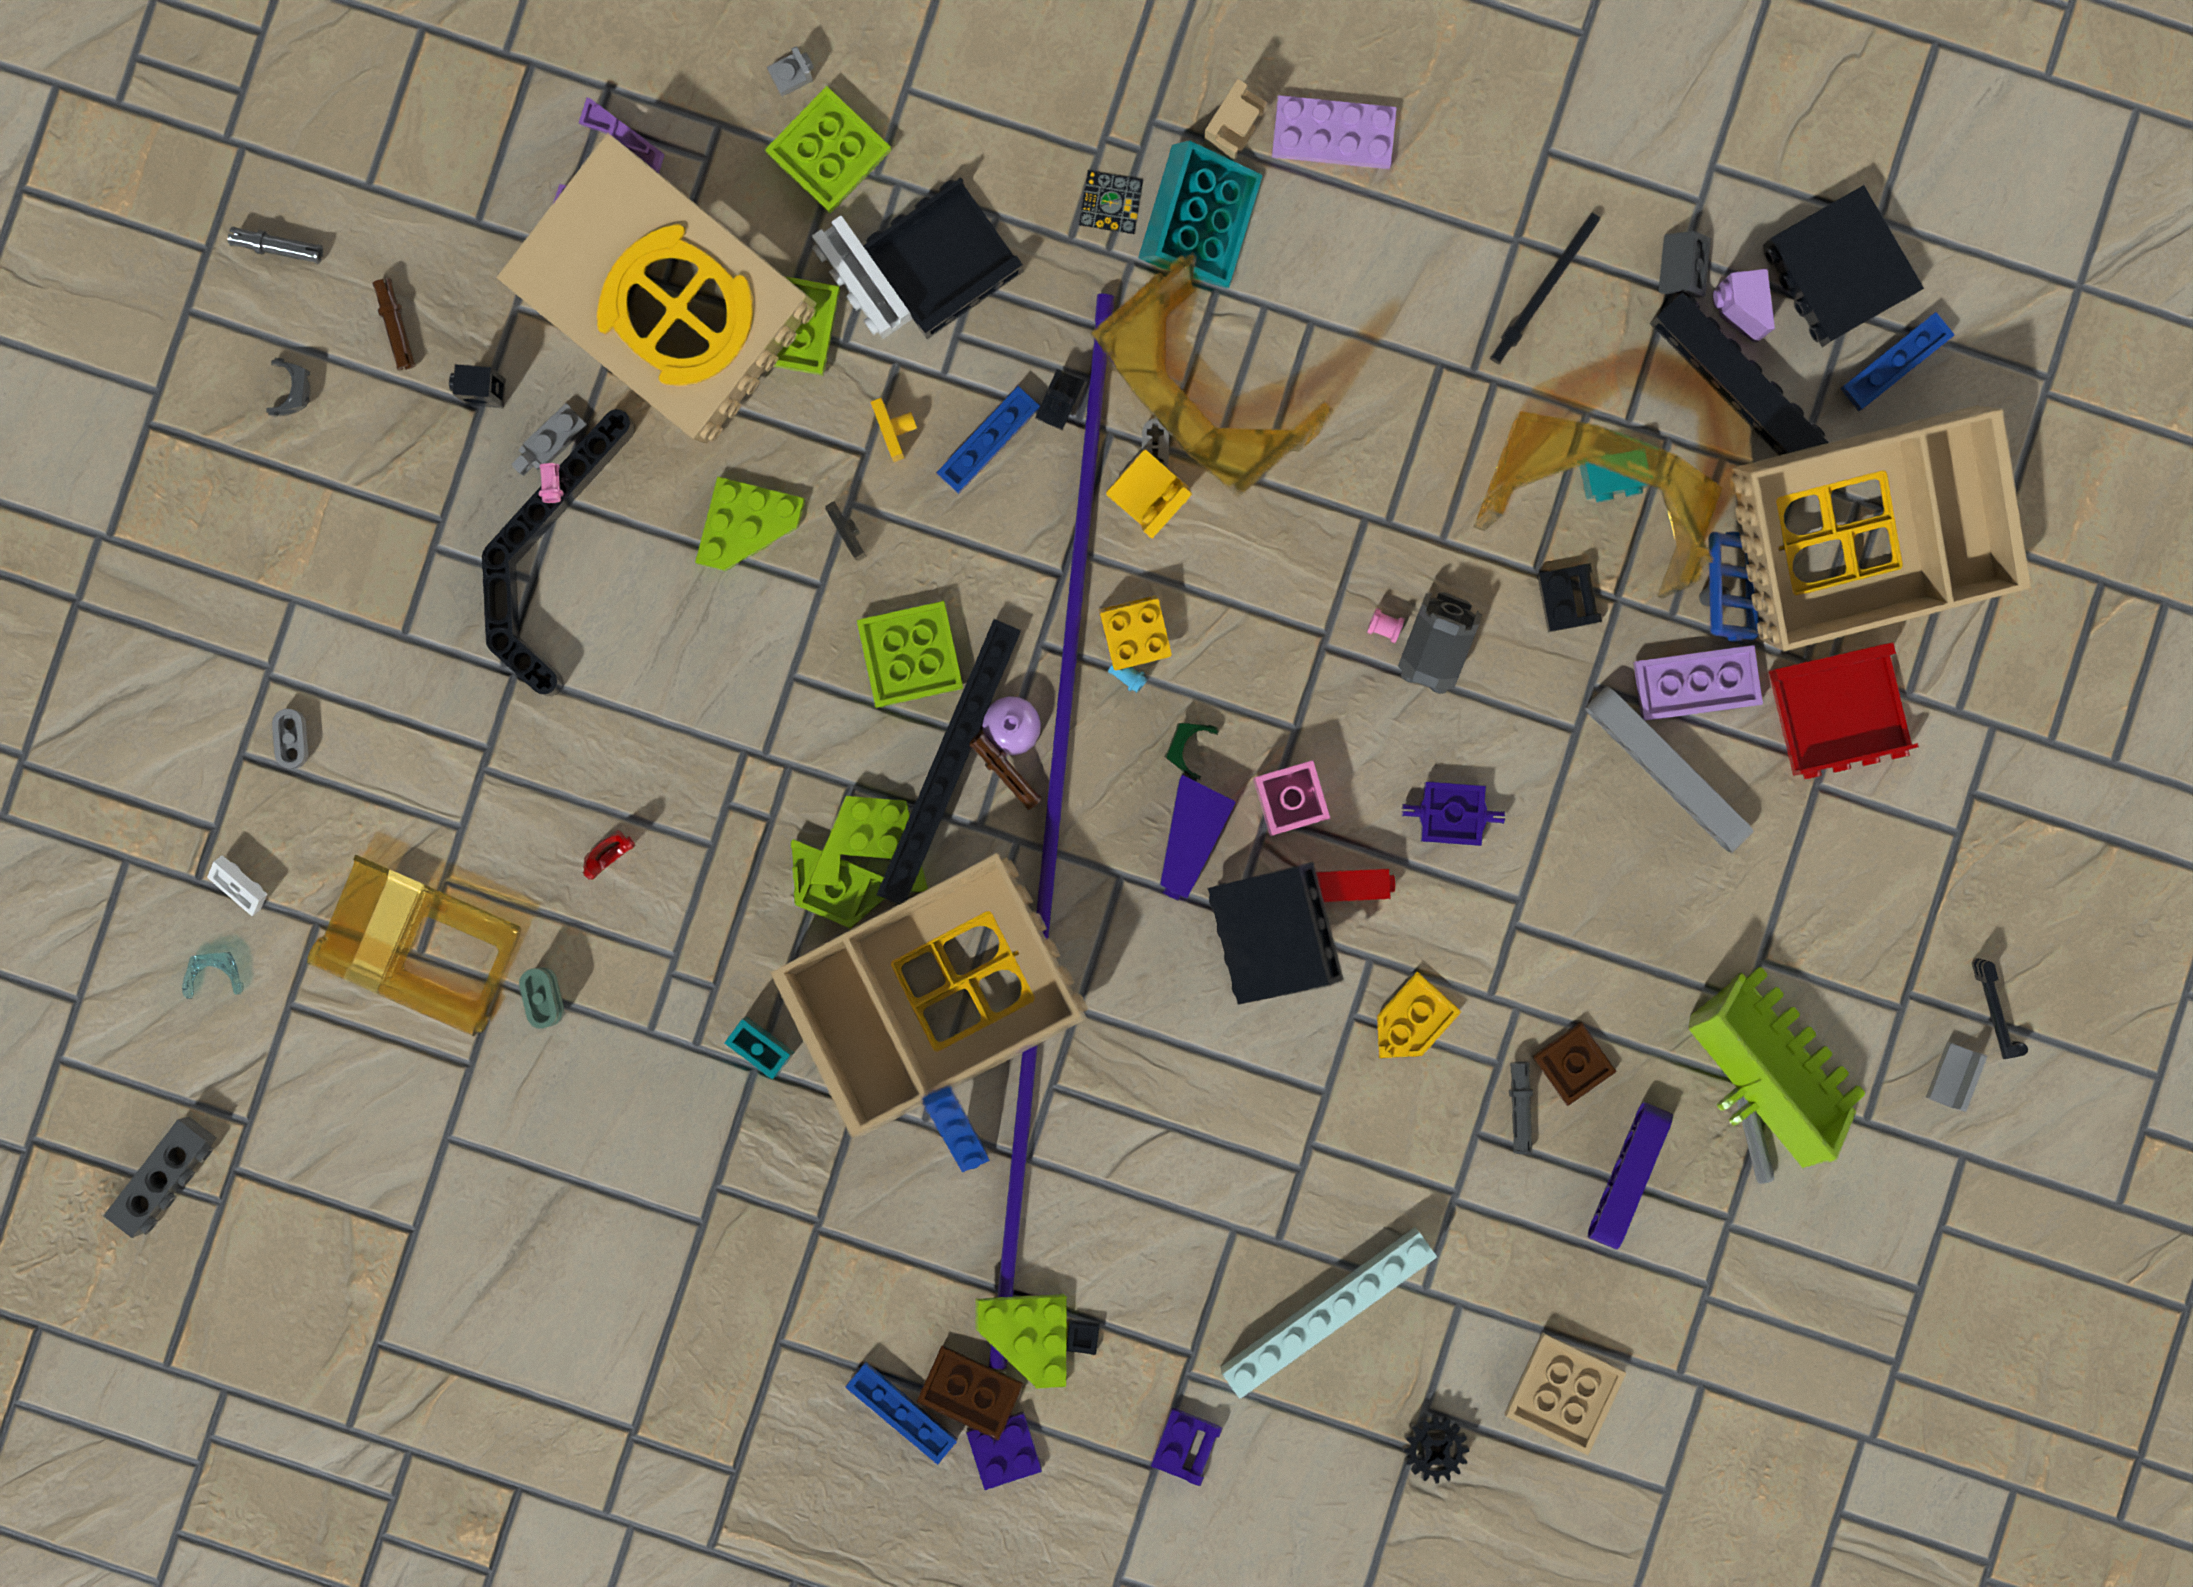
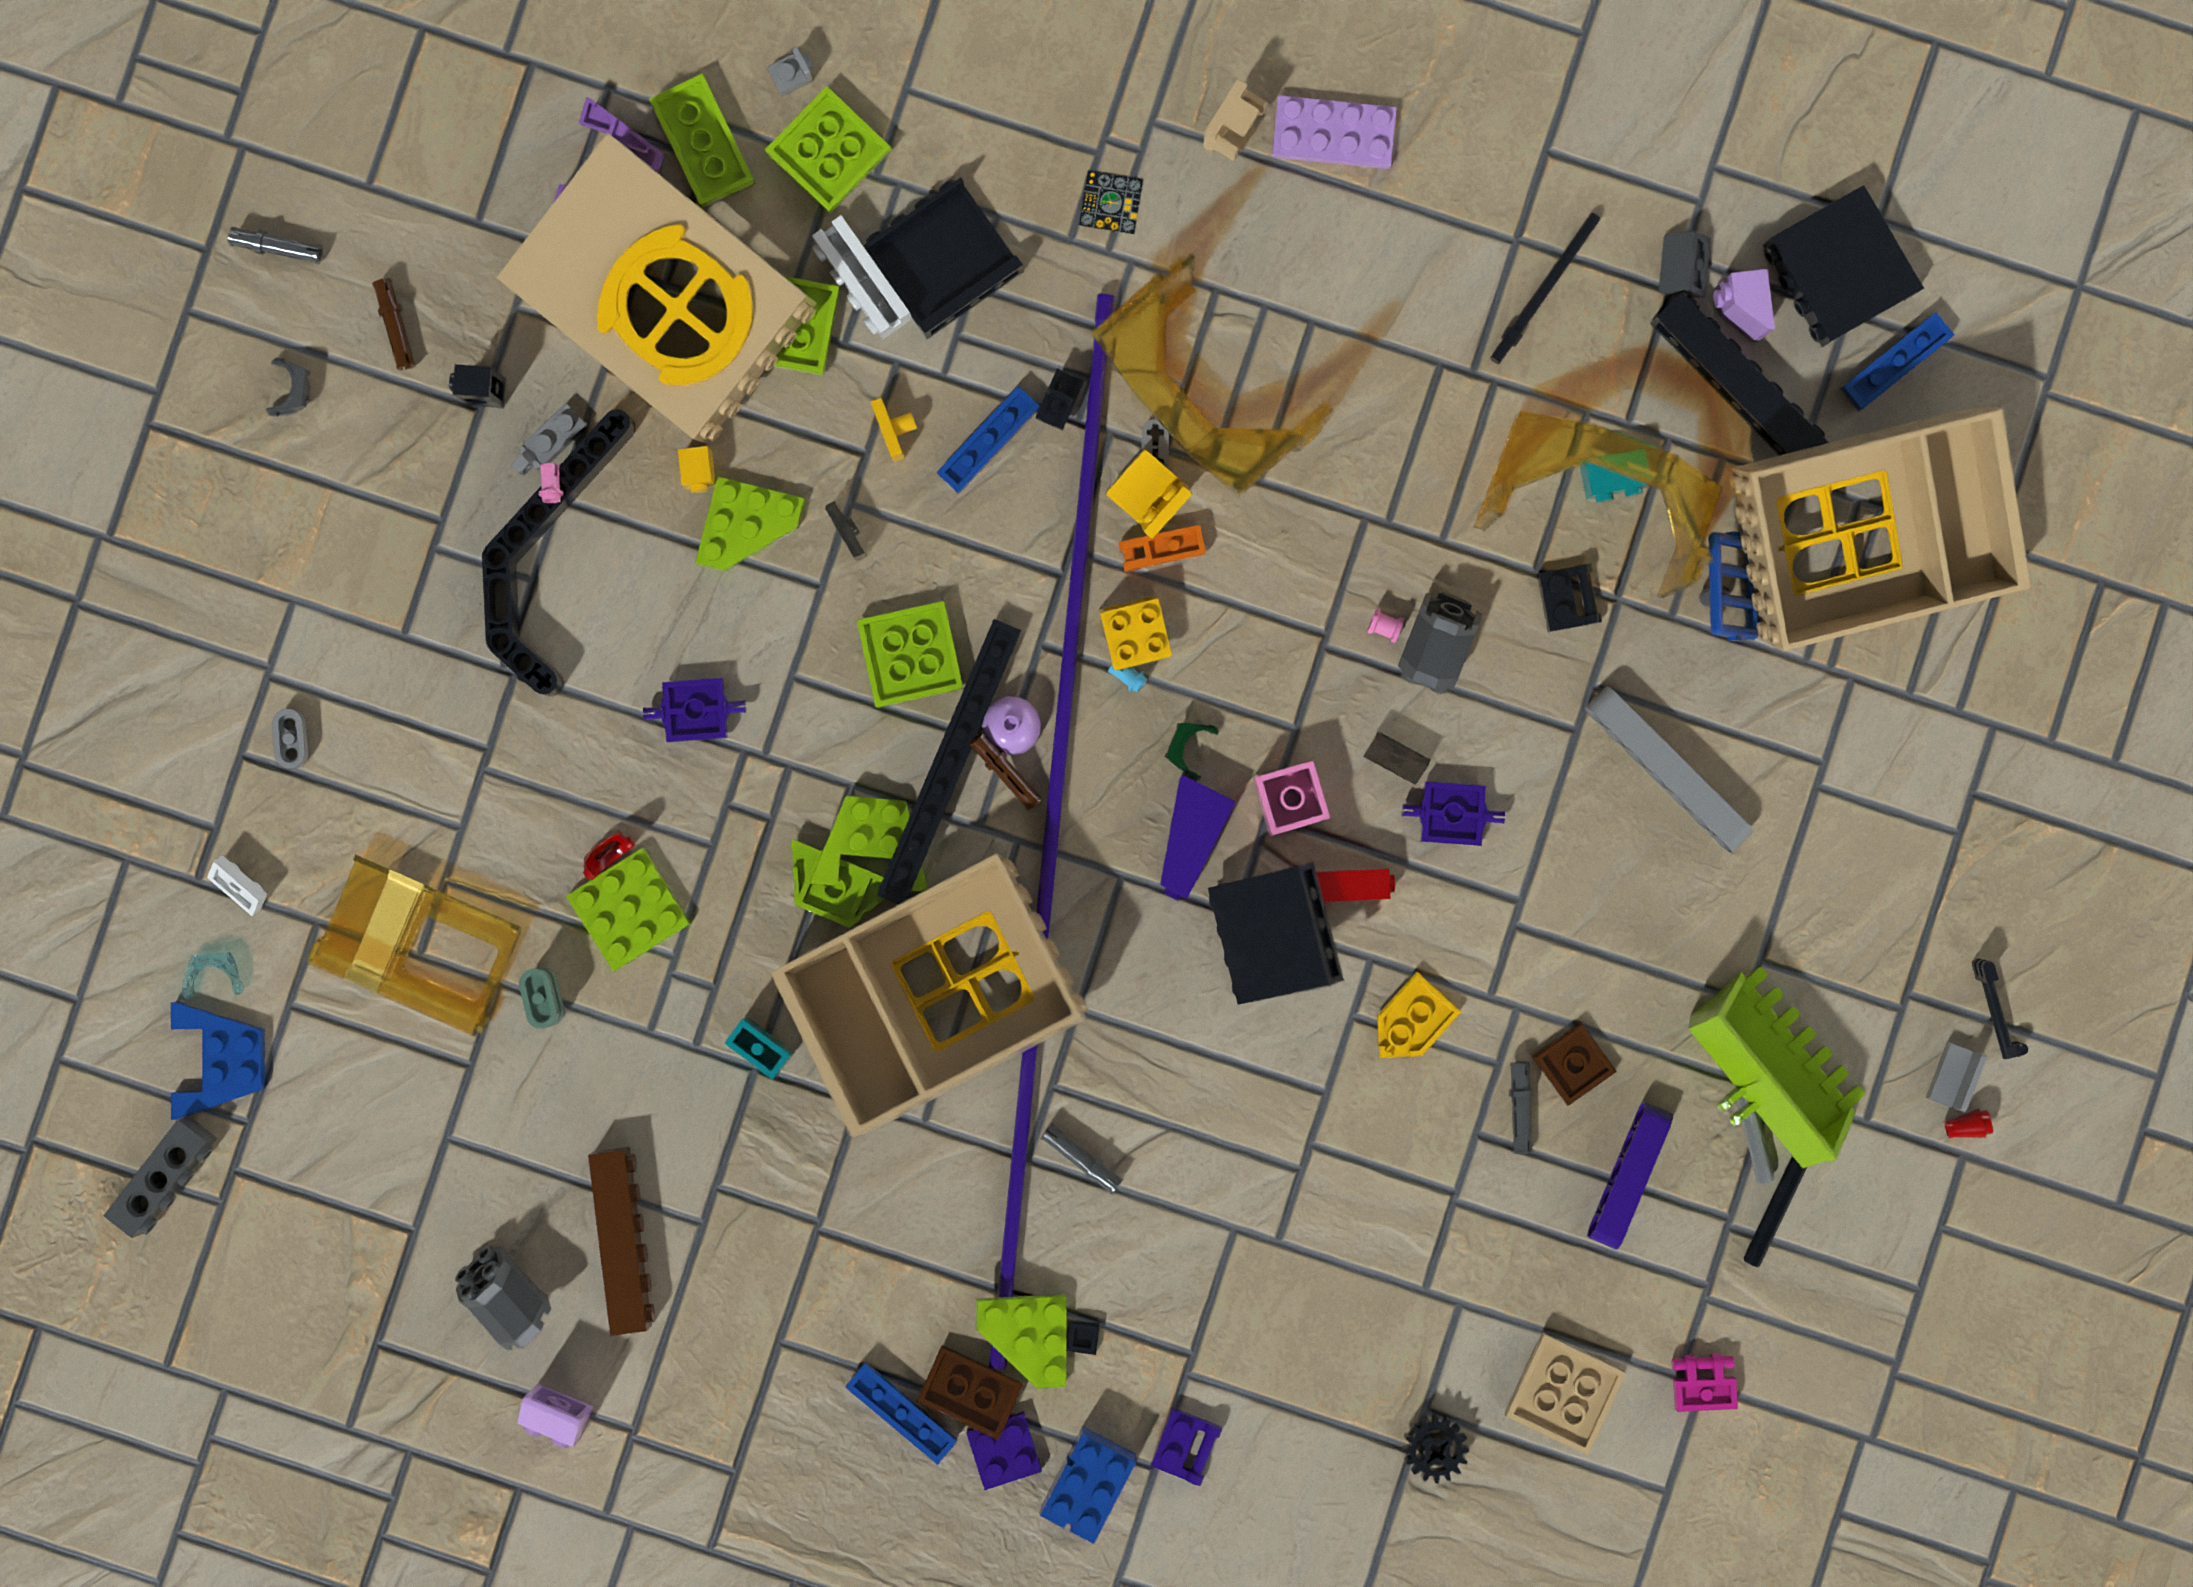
(230, 1059): none -> blue wing
(502, 1297): none -> dark grey brick
(554, 1415): none -> lavender slope
(620, 1241): none -> reddish brown brick
(628, 909): none -> lime plate
(694, 710): none -> dark purple plate
(696, 468): none -> yellow brick
(702, 140): none -> lime plate
(955, 1128): blue plate -> none
(1082, 1159): none -> dark grey pin
(1089, 1487): none -> blue piece
(1163, 548): none -> orange plate
(1202, 212): teal slope -> none
(1327, 1312): light aqua brick -> none
(1396, 758): none -> clear smoke plate
(1698, 683): lavender plate -> none
(1707, 1392): none -> dark pink plate
(1774, 1213): none -> black axle
(1841, 711): red panel -> none
(1970, 1125): none -> red cone

